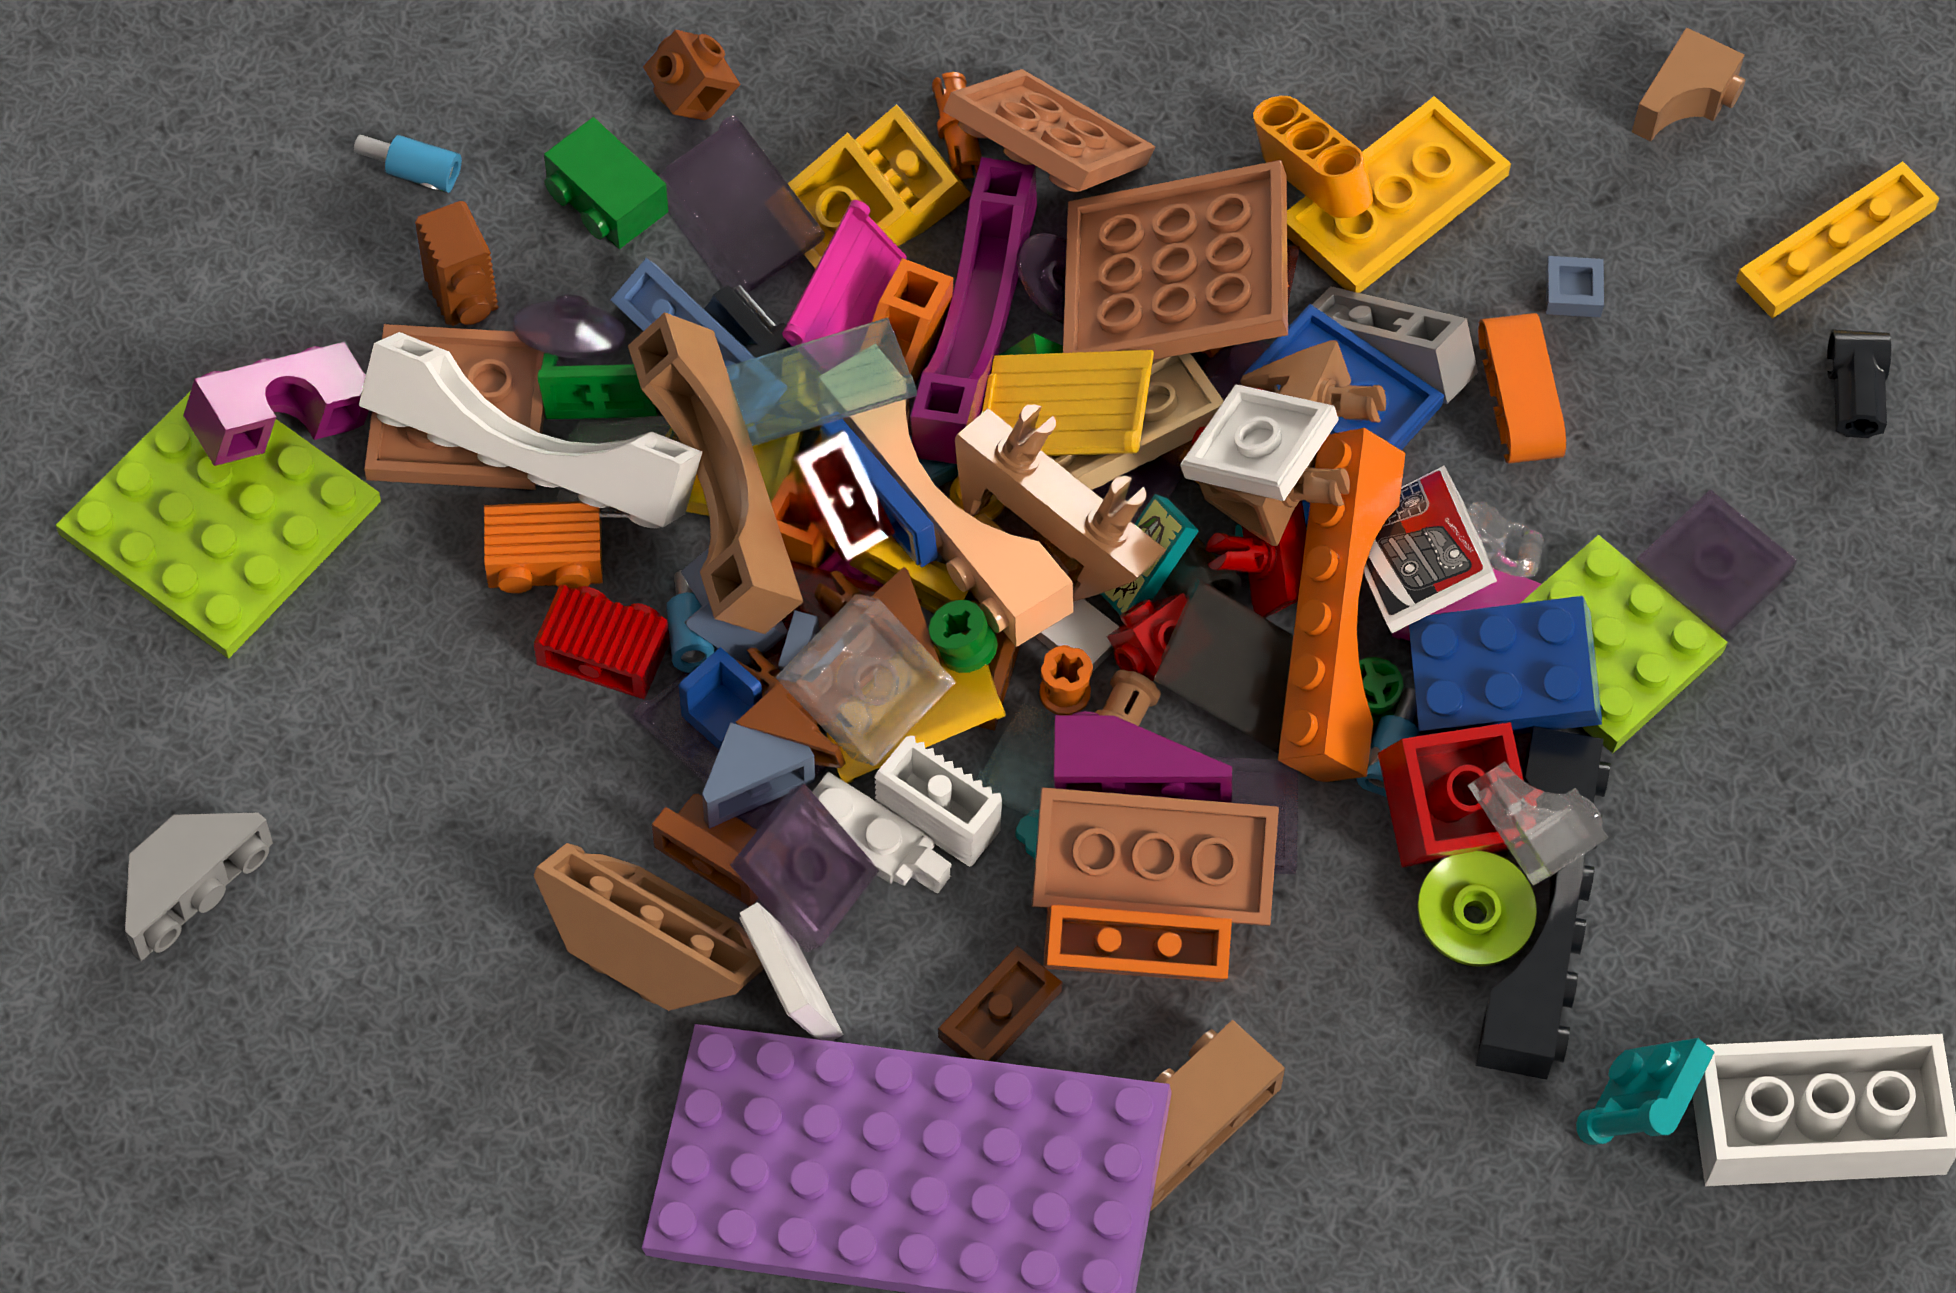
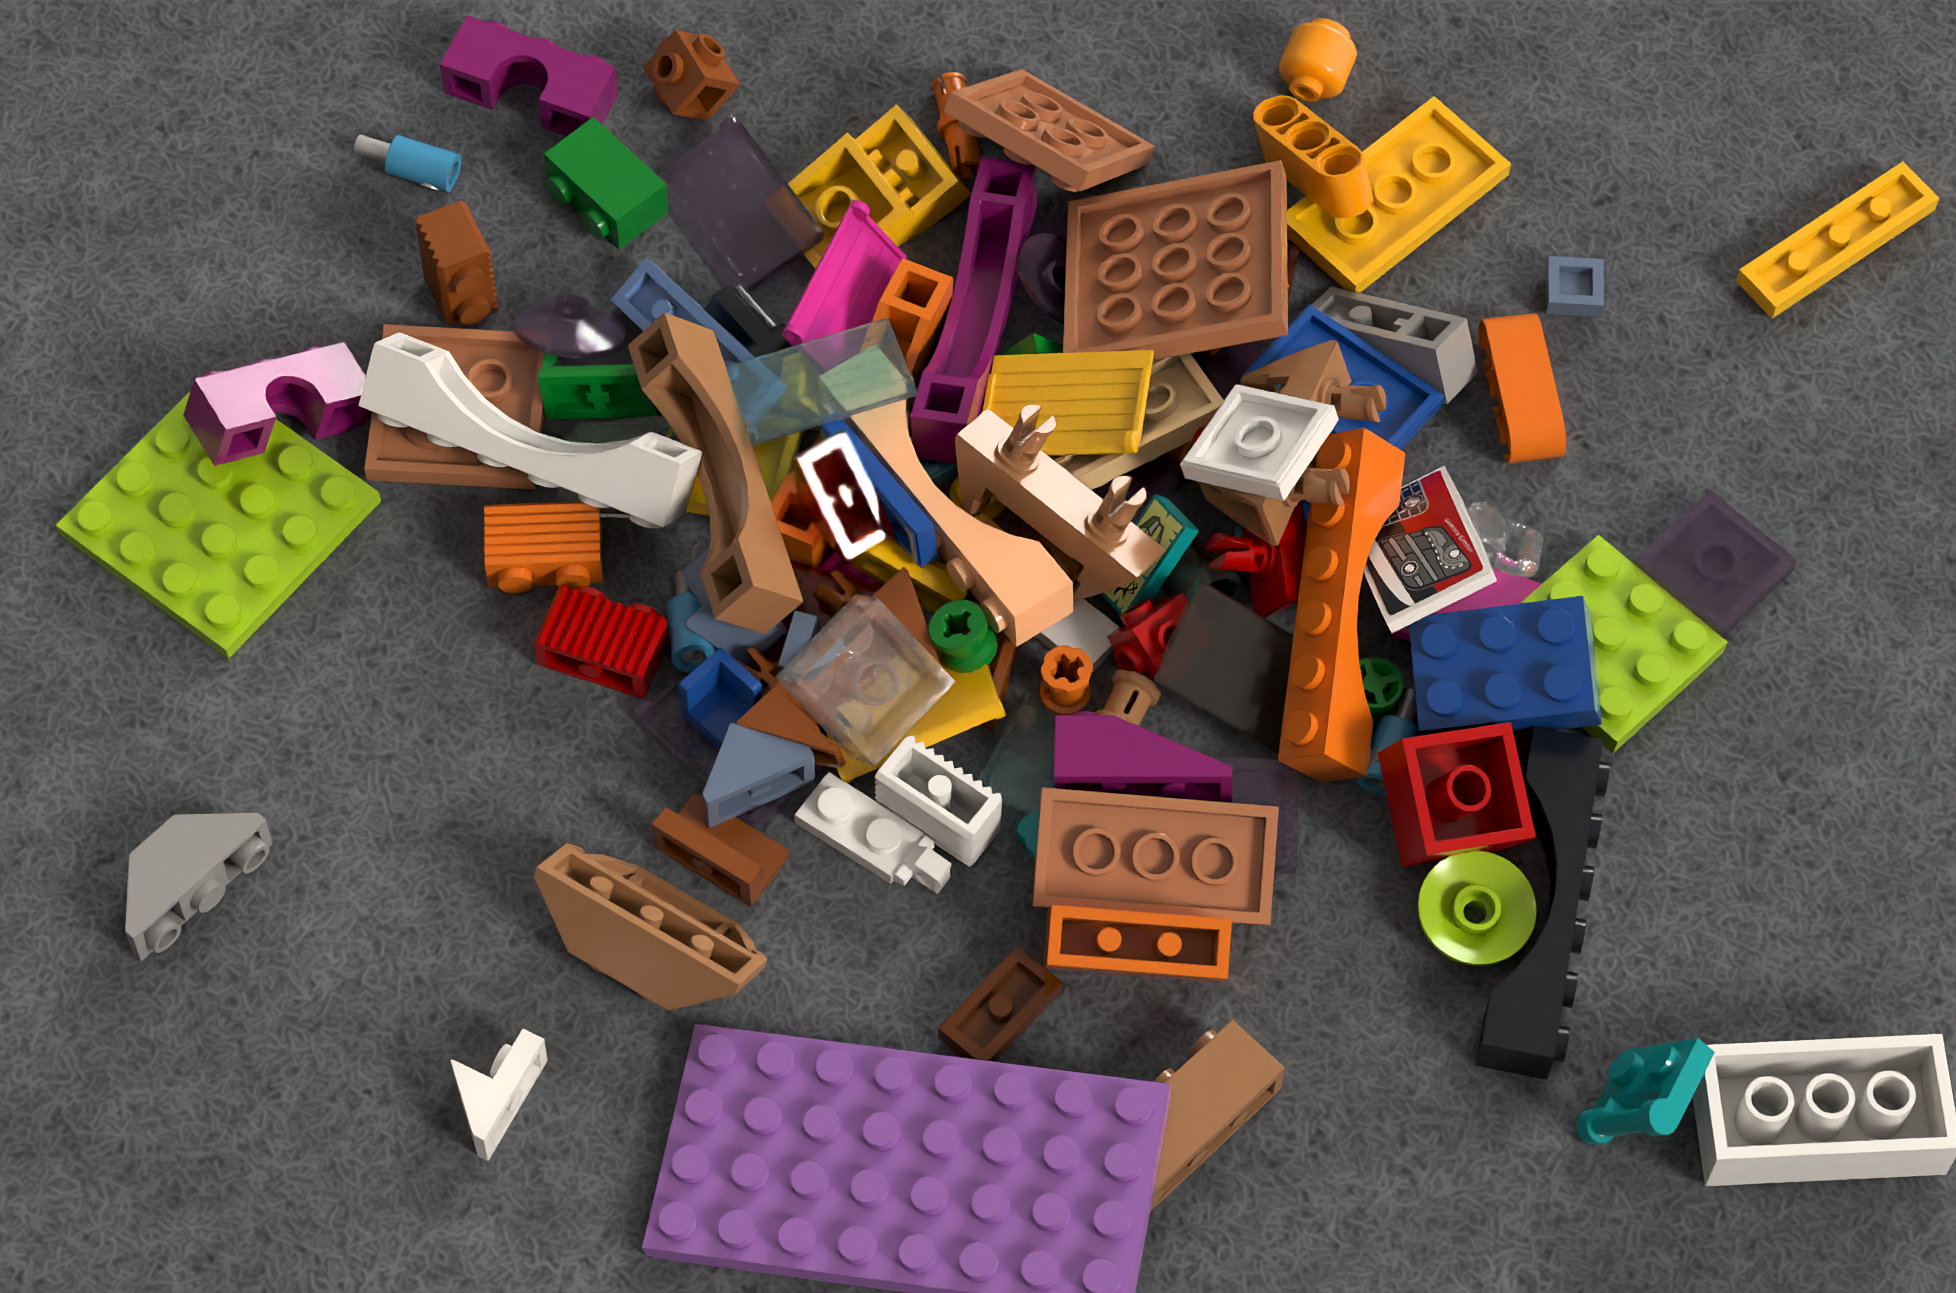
(491, 59): none -> magenta arch
(494, 1102): none -> white slope
(789, 973): white tile -> none
(805, 867): clear purple plate -> none
(1317, 60): none -> light orange head
(1538, 826): clear arch -> none
(1691, 83): medium nougat arch -> none
(1859, 378): black piece -> none

